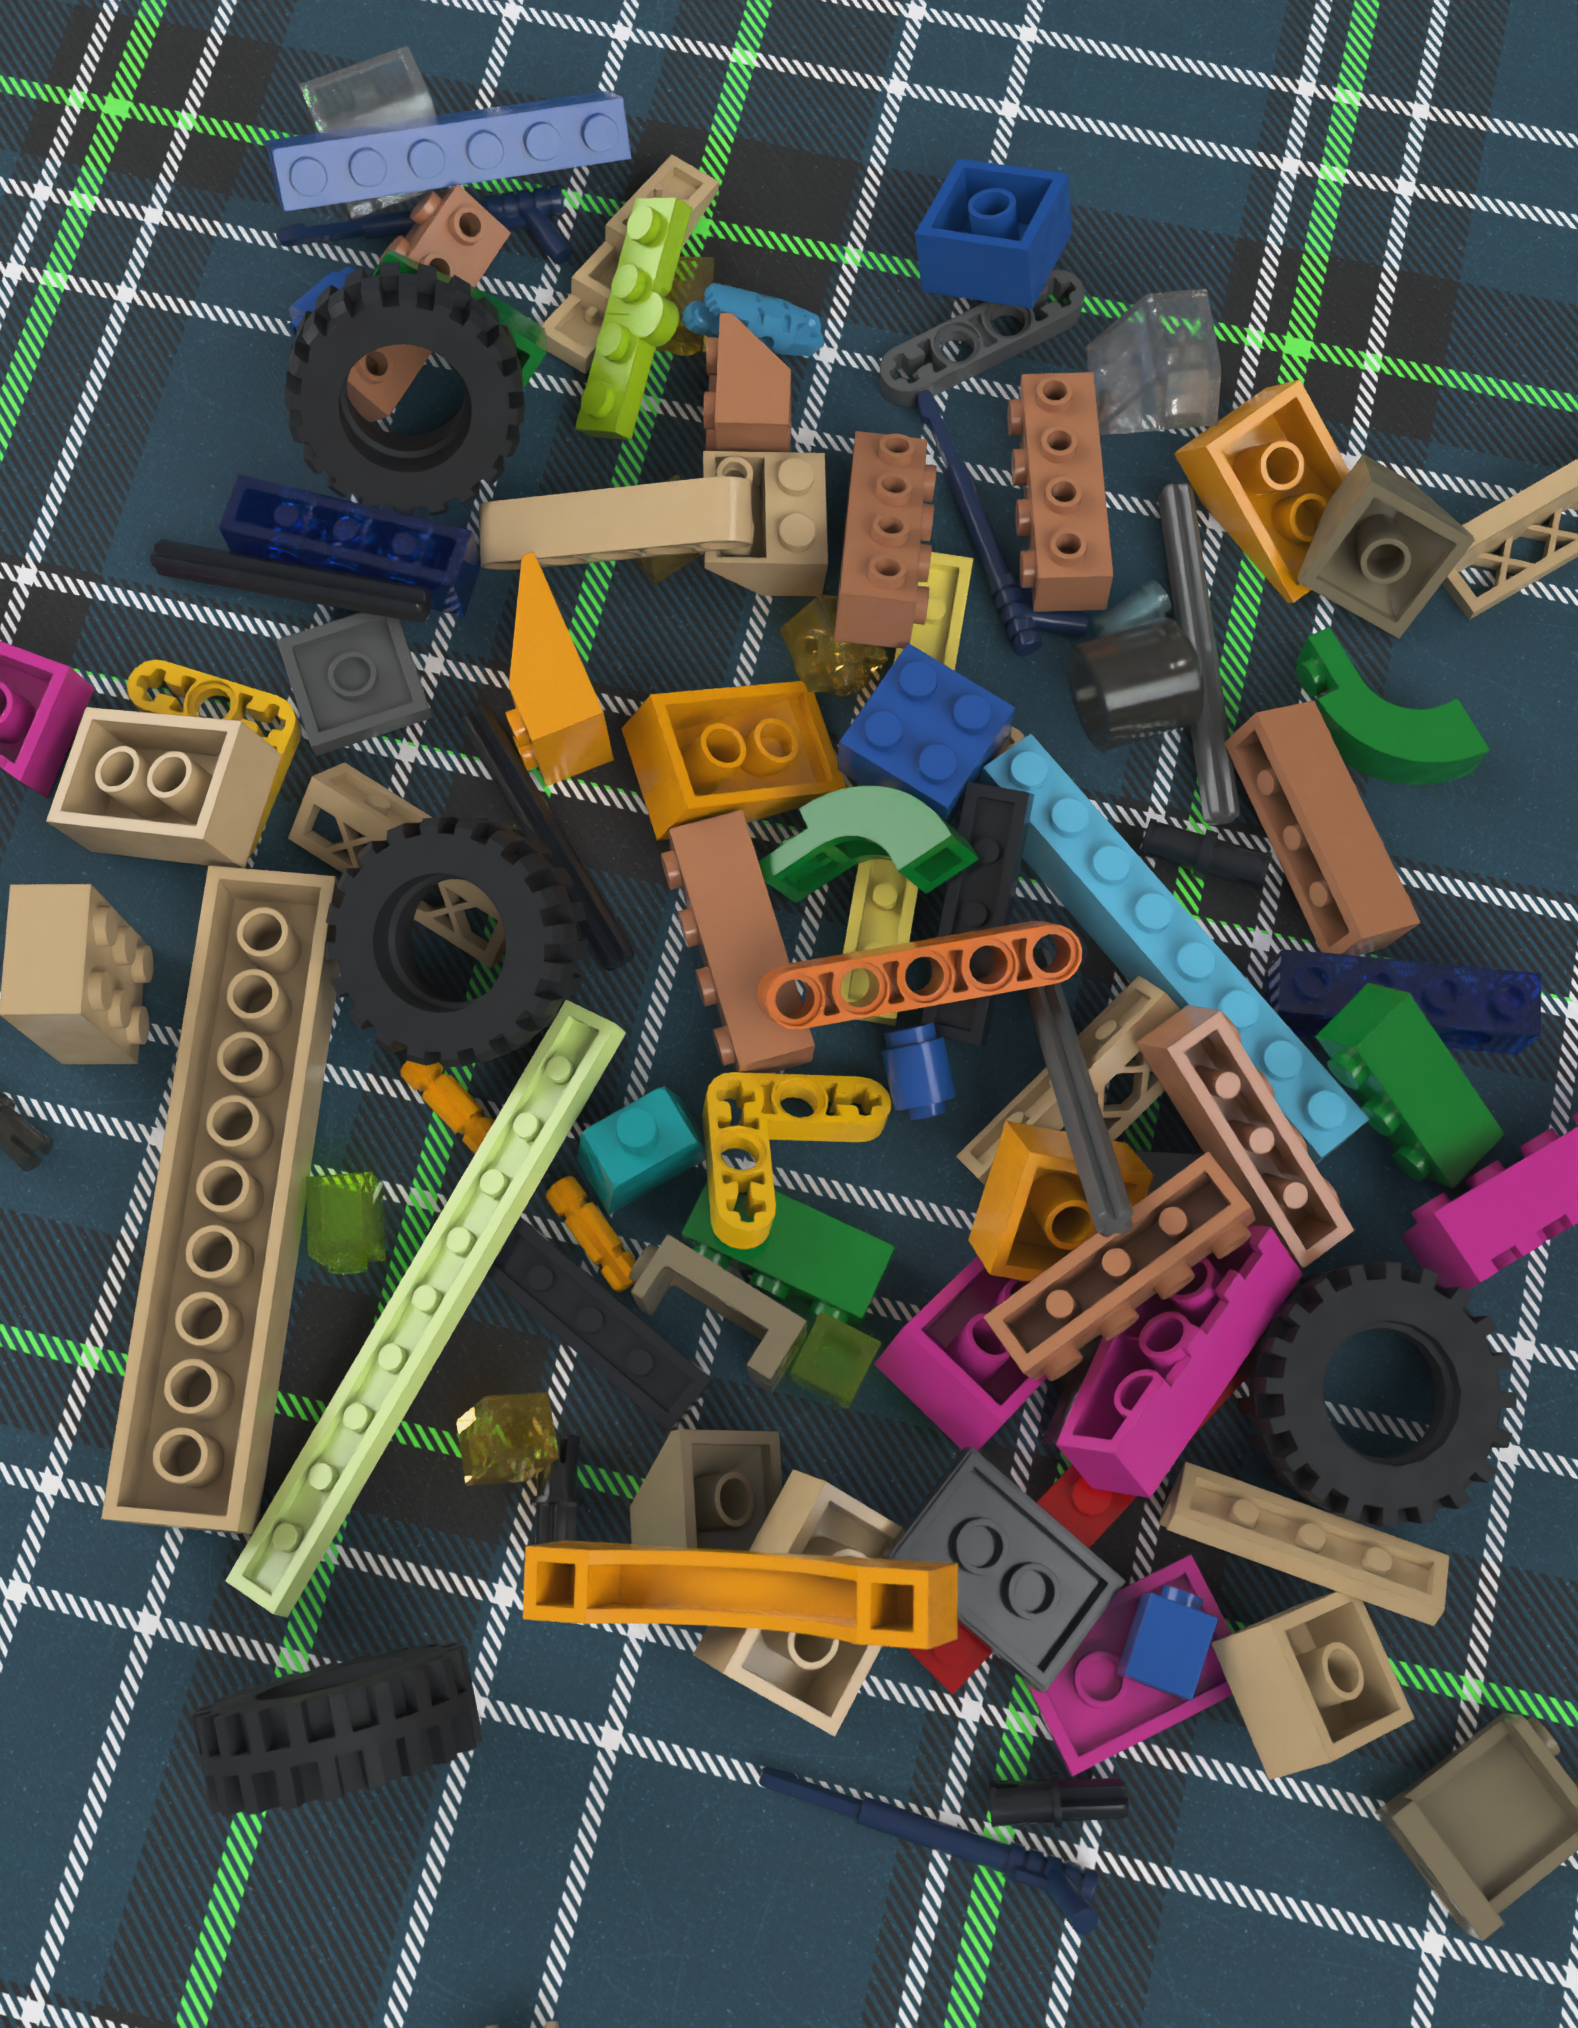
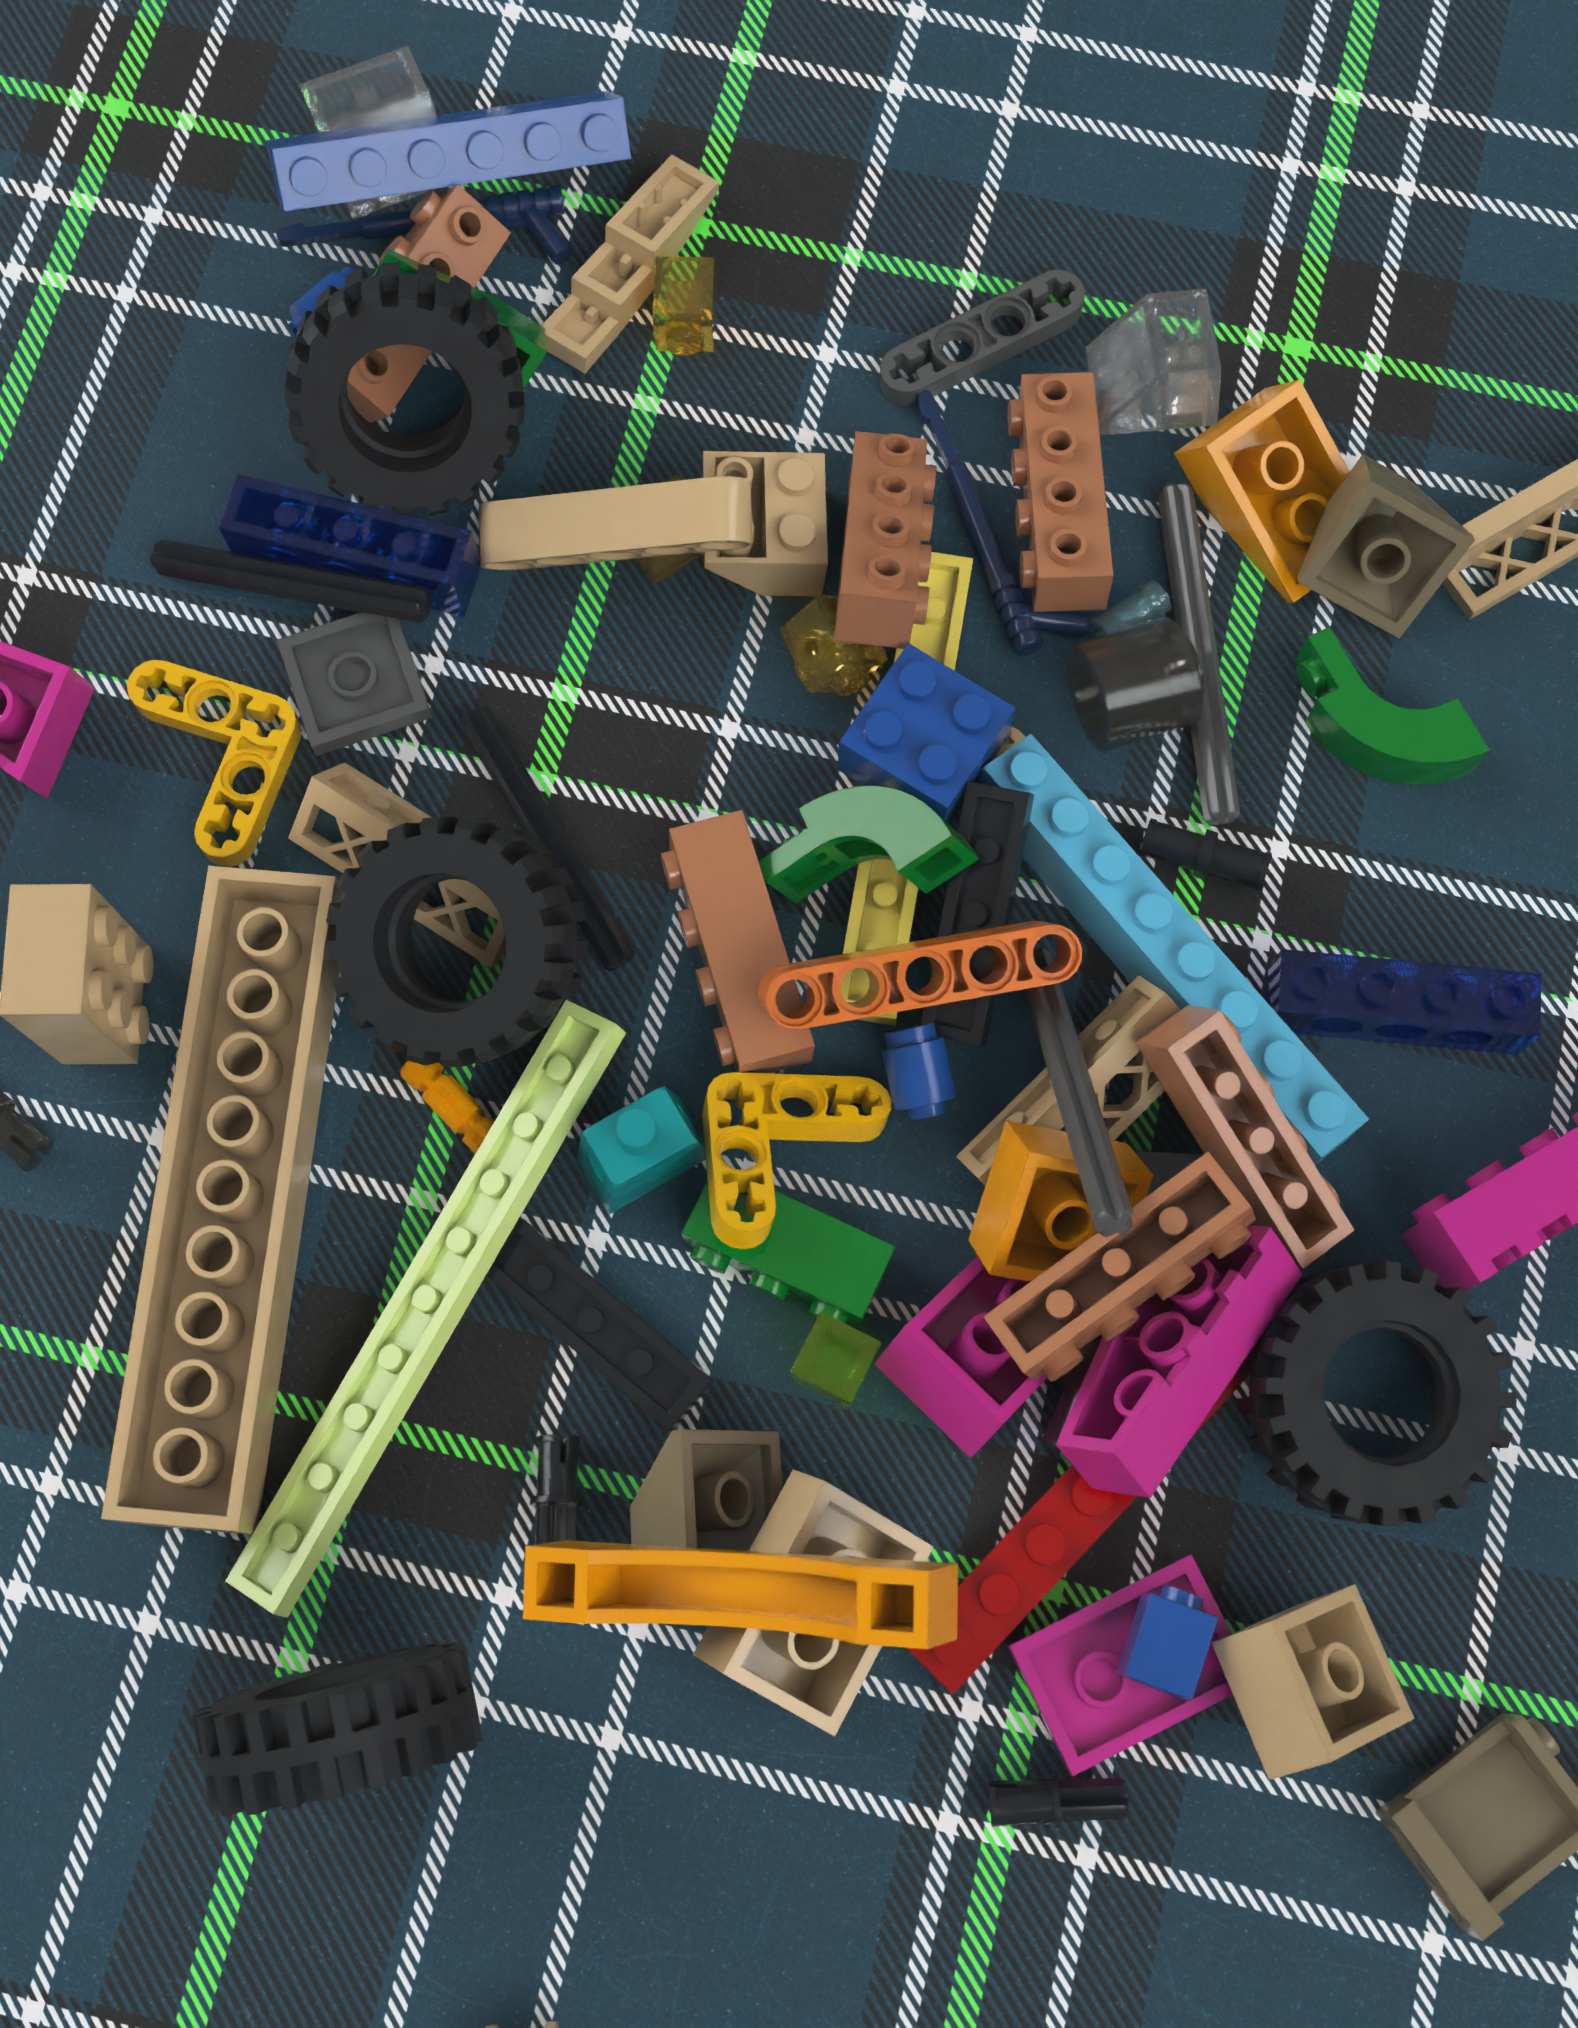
(165, 787): tan brick -> none
(345, 1221): clear neon green brick -> none
(507, 1438): clear yellow brick -> none
(556, 708): light orange slope -> none
(592, 1232): light orange axle -> none
(635, 318): lime hinge -> none
(681, 1267): dark tan panel -> none
(730, 753): light orange slope -> none
(746, 394): nougat slope -> none
(774, 321): dark azure hinge -> none
(994, 233): blue brick -> none
(1021, 1574): black tile -> none
(1064, 1883): dark blue piece -> none
(1307, 1543): tan fence -> none
(1325, 834): nougat brick -> none
(1409, 1085): green brick -> none

